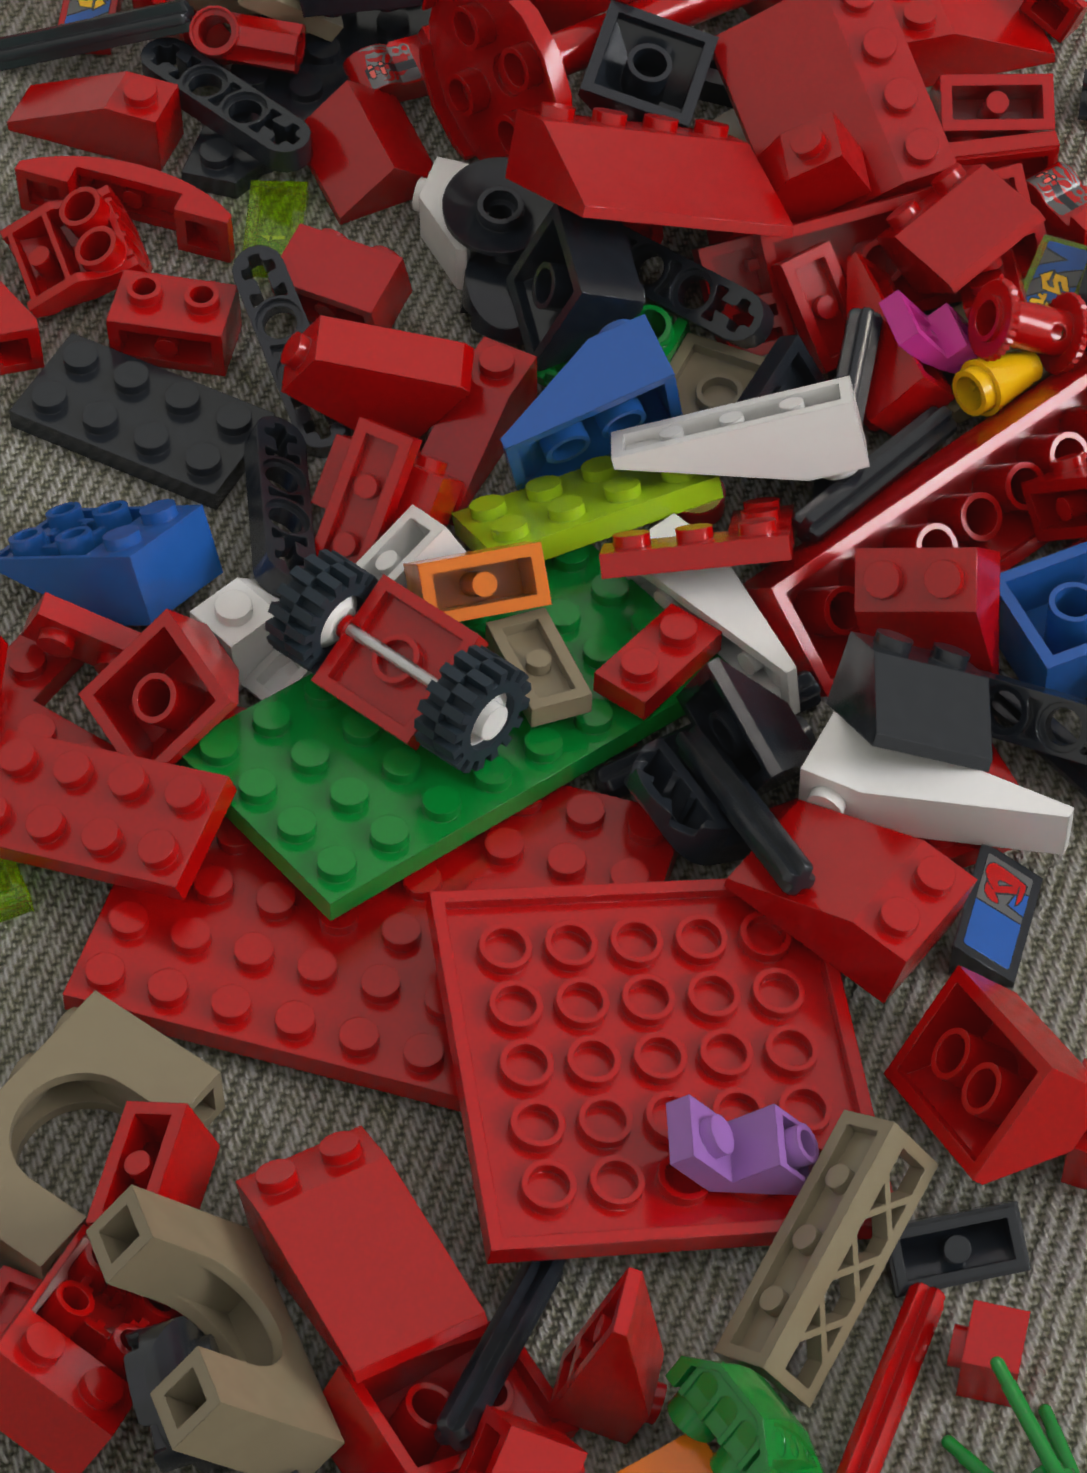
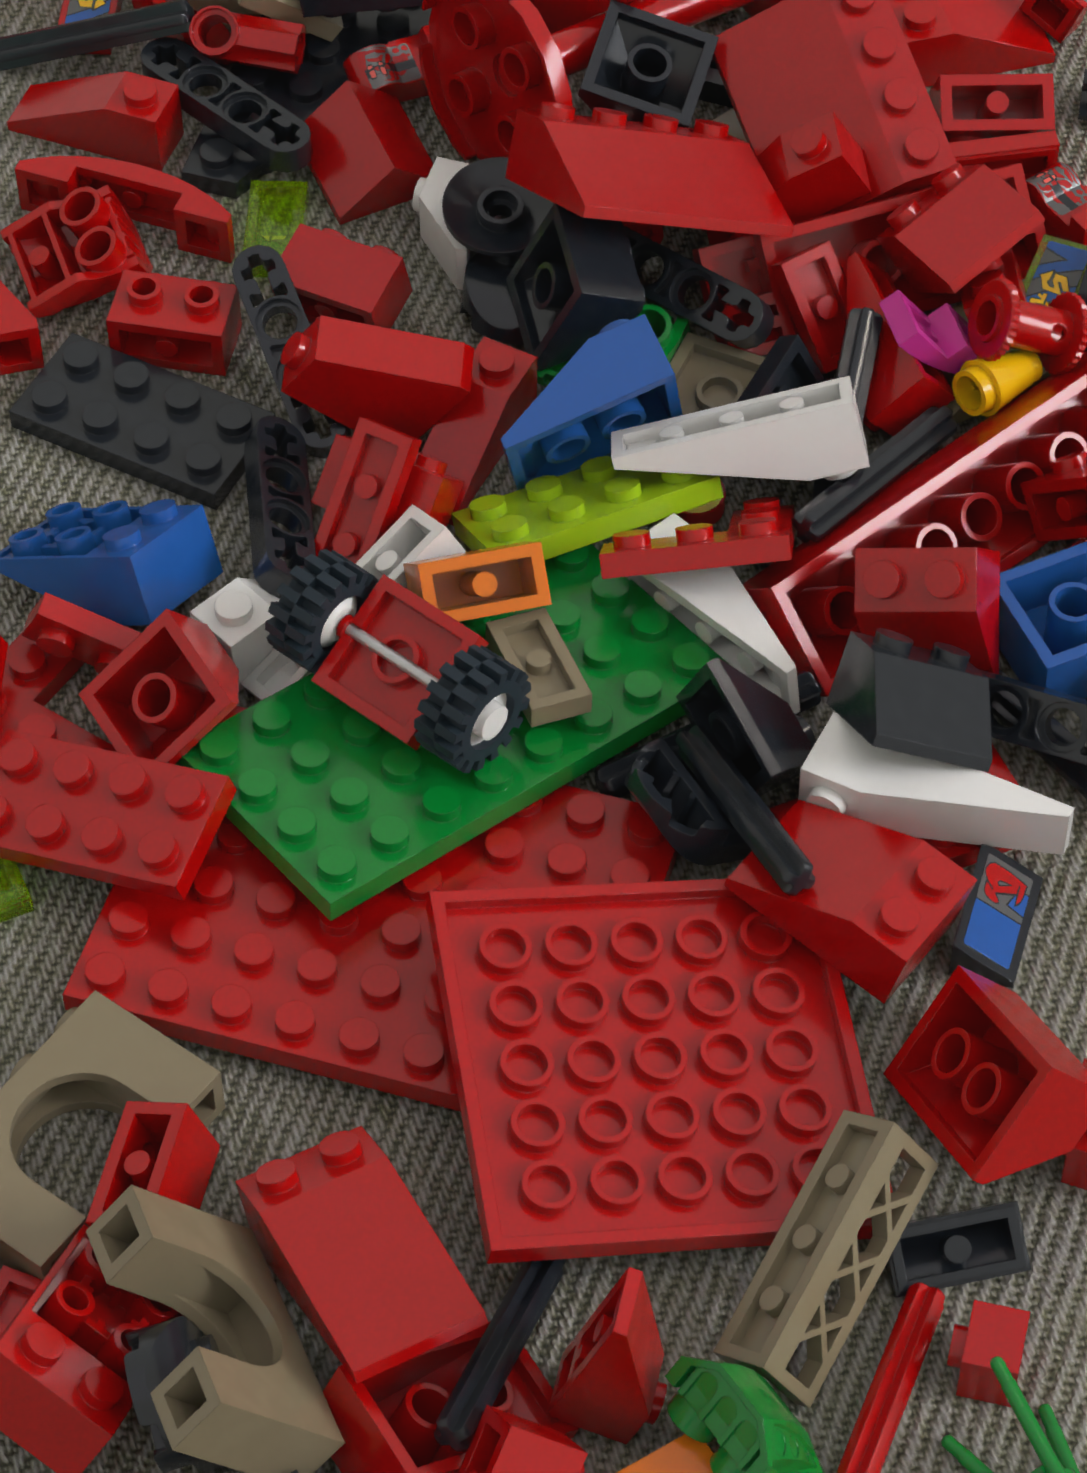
(657, 661): red plate -> none
(748, 1154): medium lavender slope -> none

